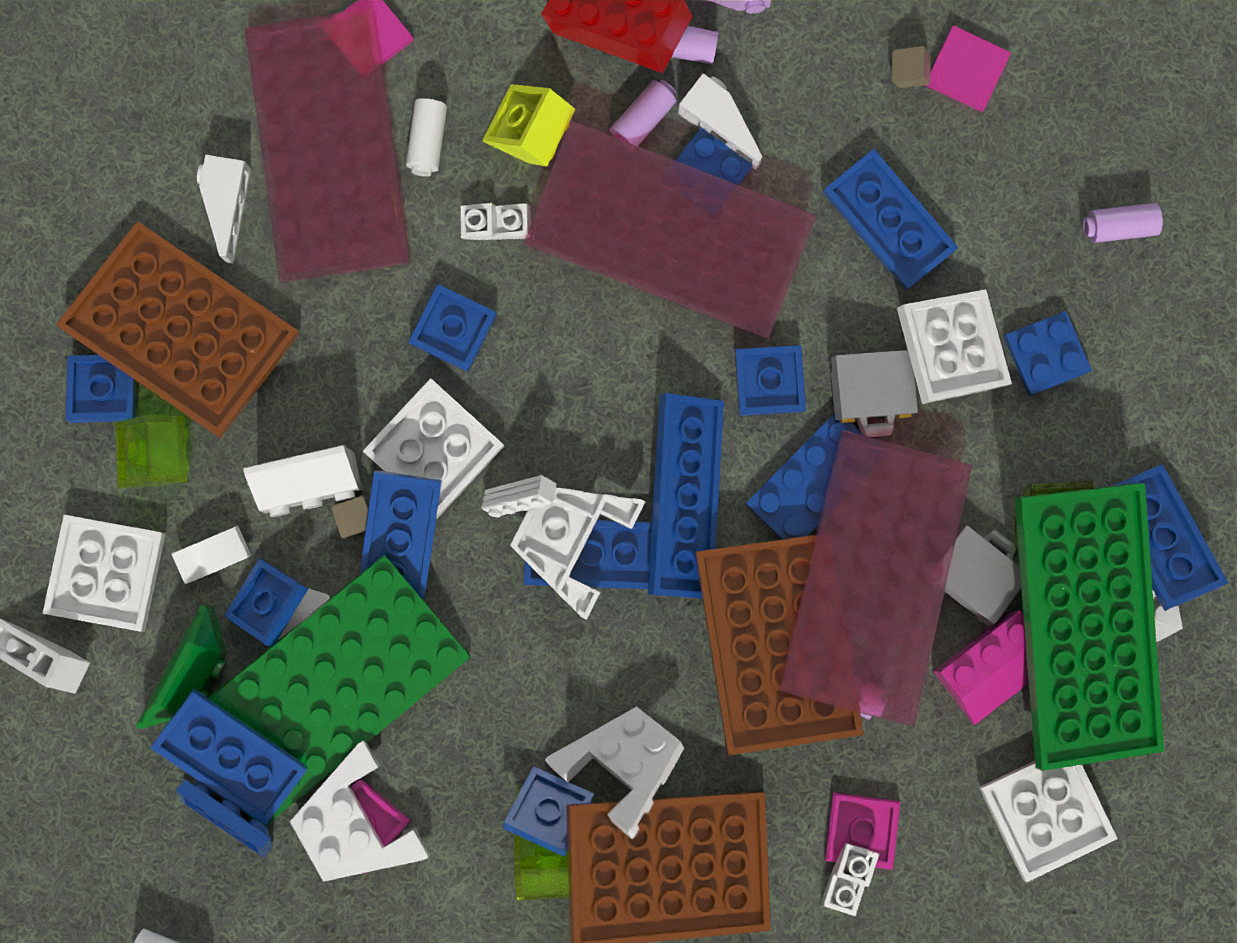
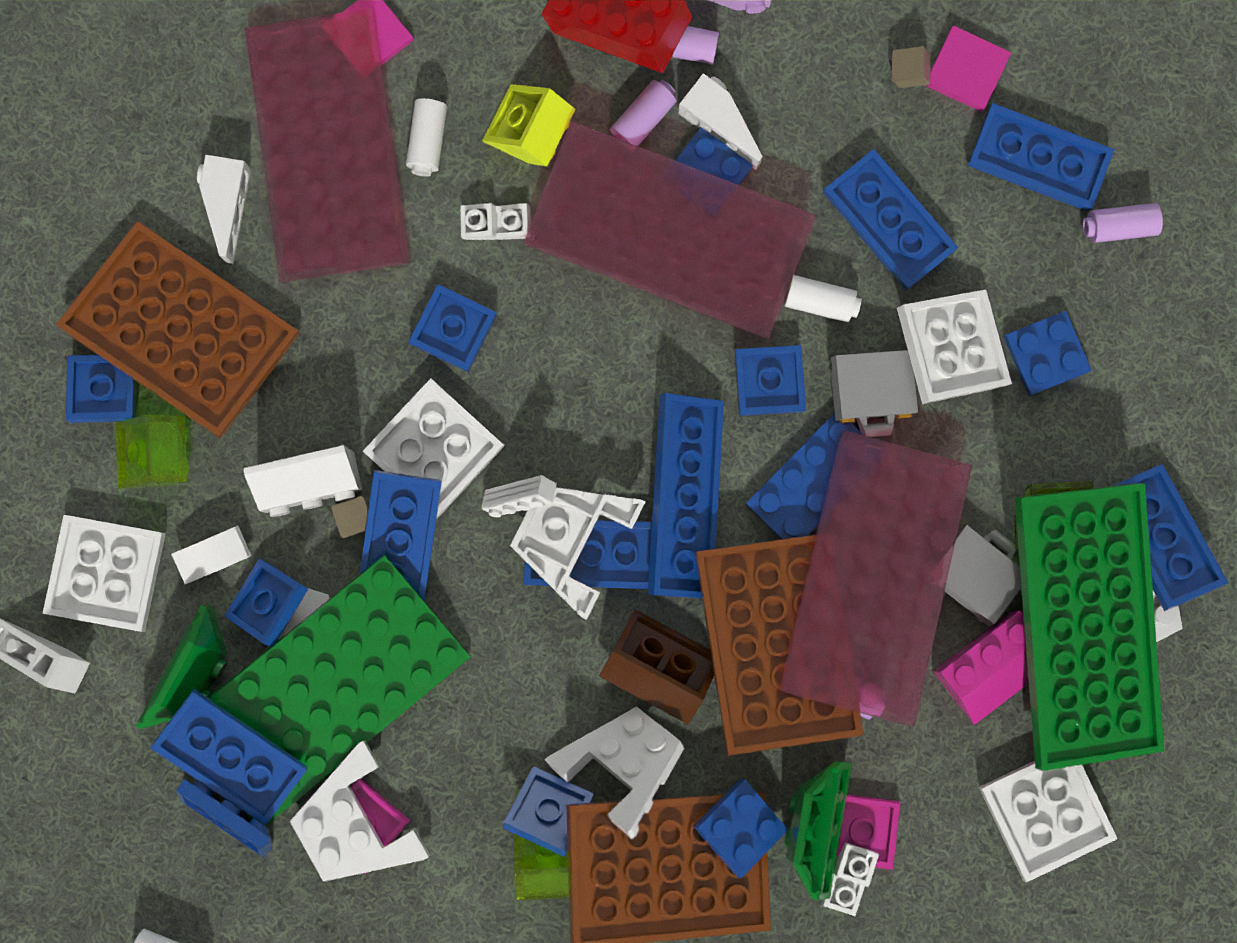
(660, 667): none -> reddish brown slope
(740, 828): none -> blue plate
(817, 827): none -> green wedge
(822, 299): none -> white brick
(1040, 157): none -> blue plate

